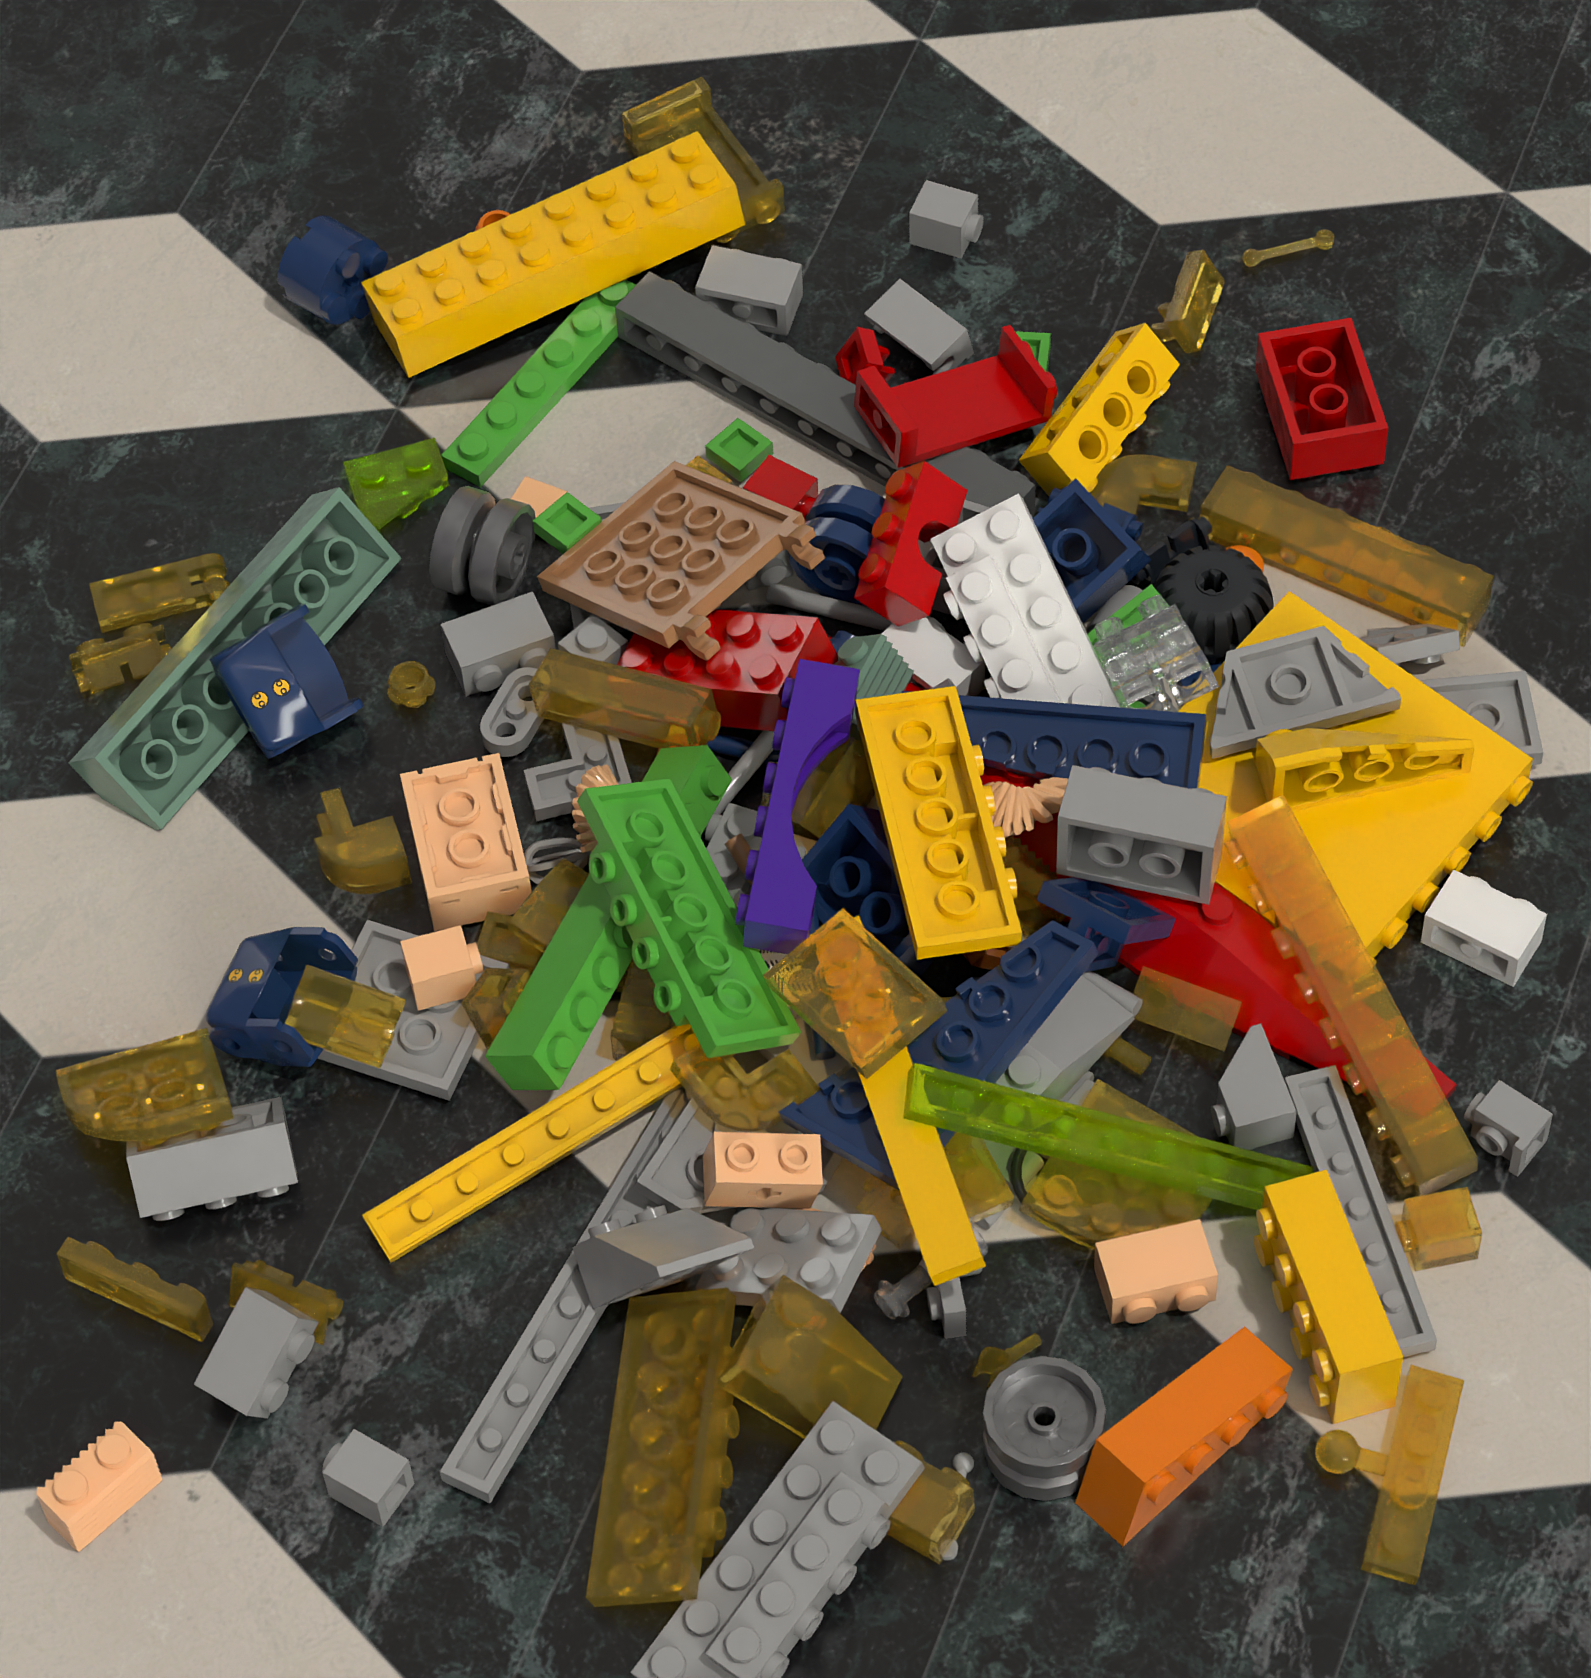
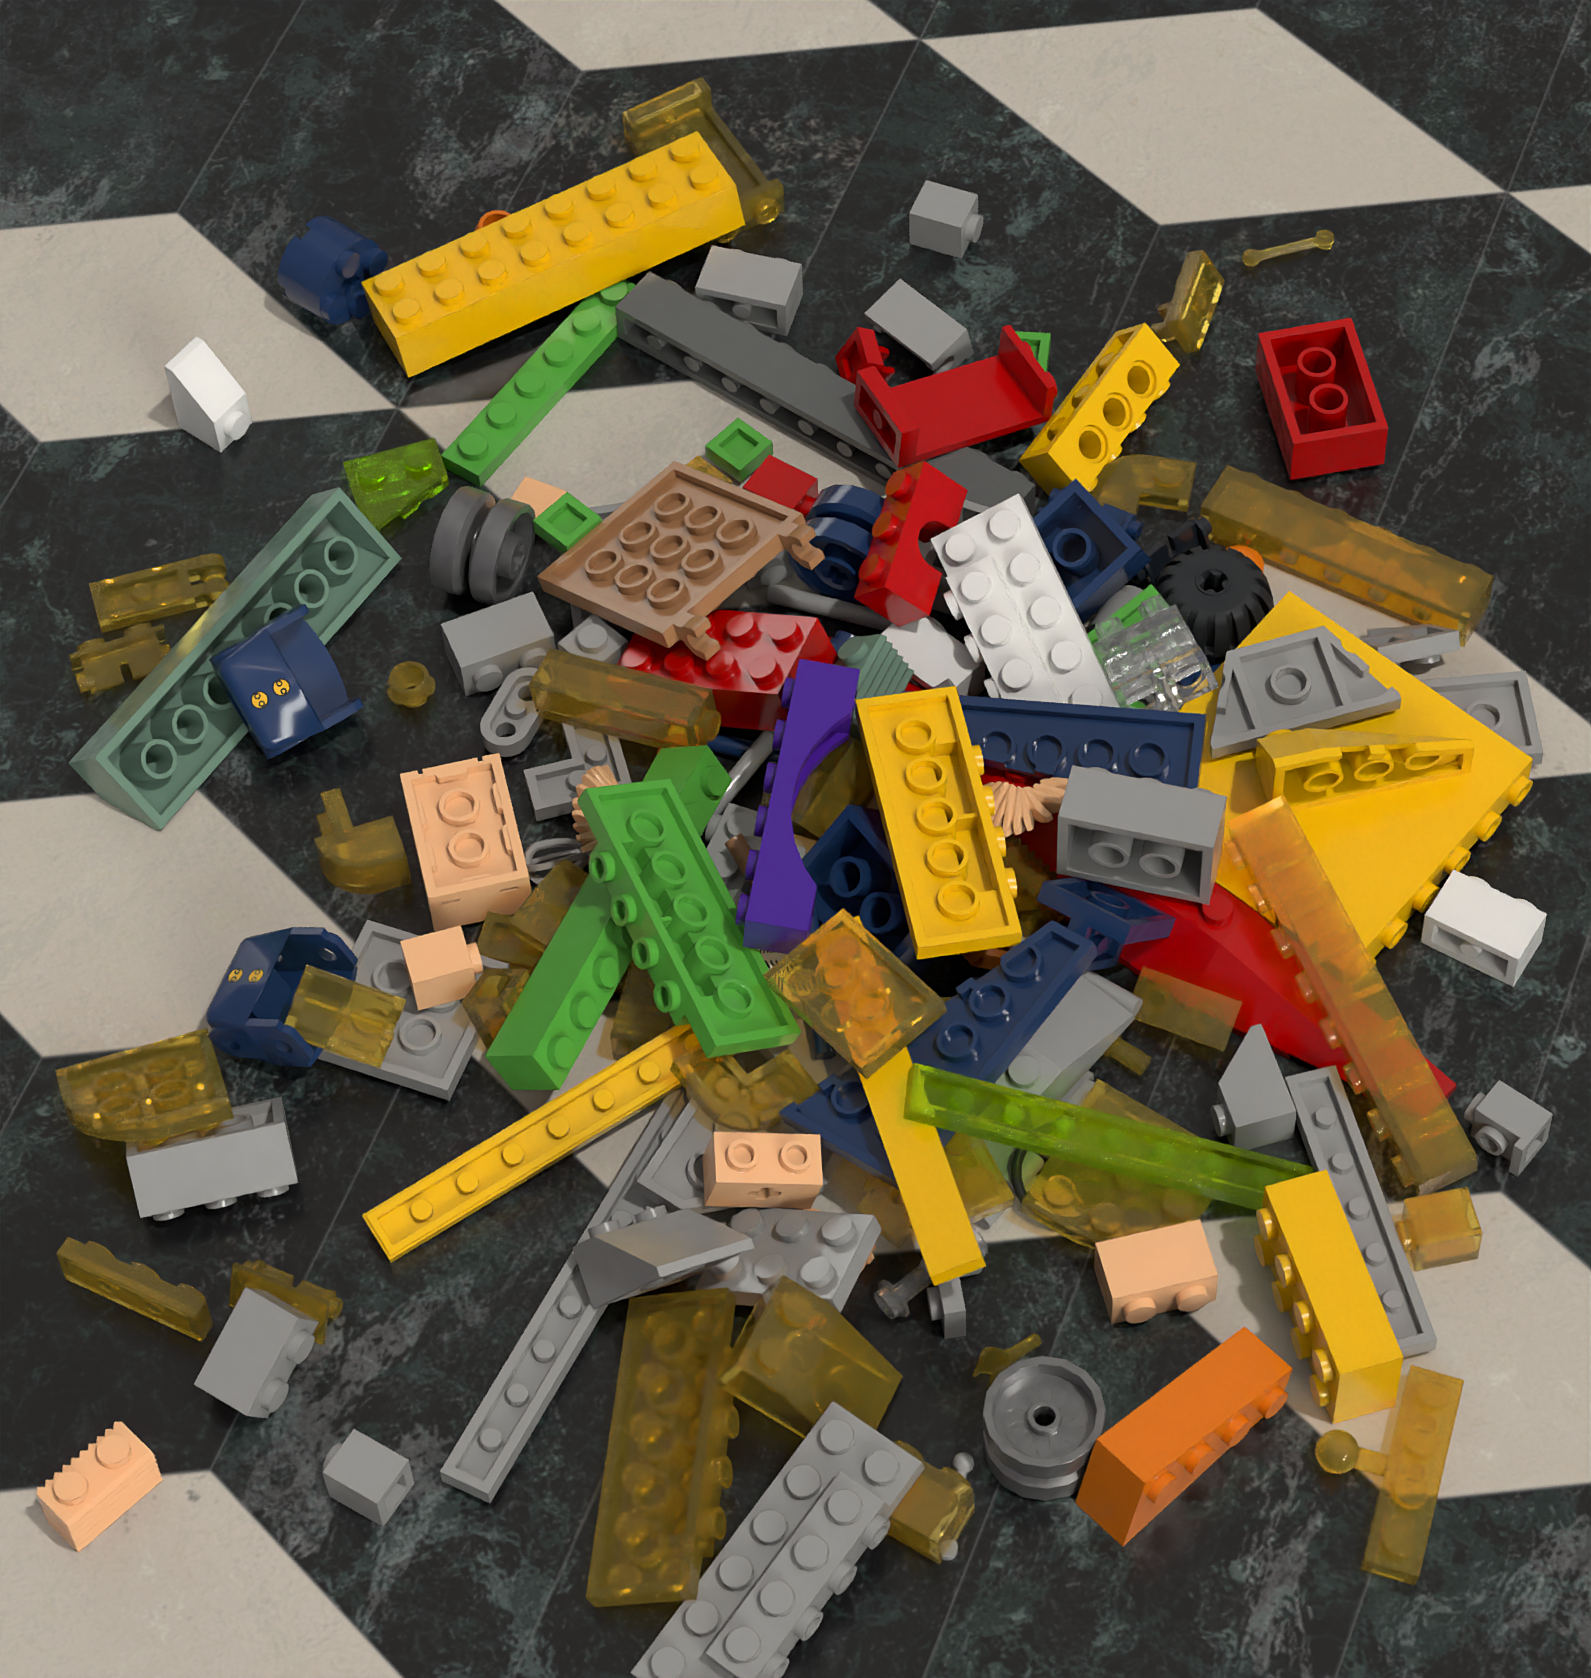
(207, 396): none -> white slope

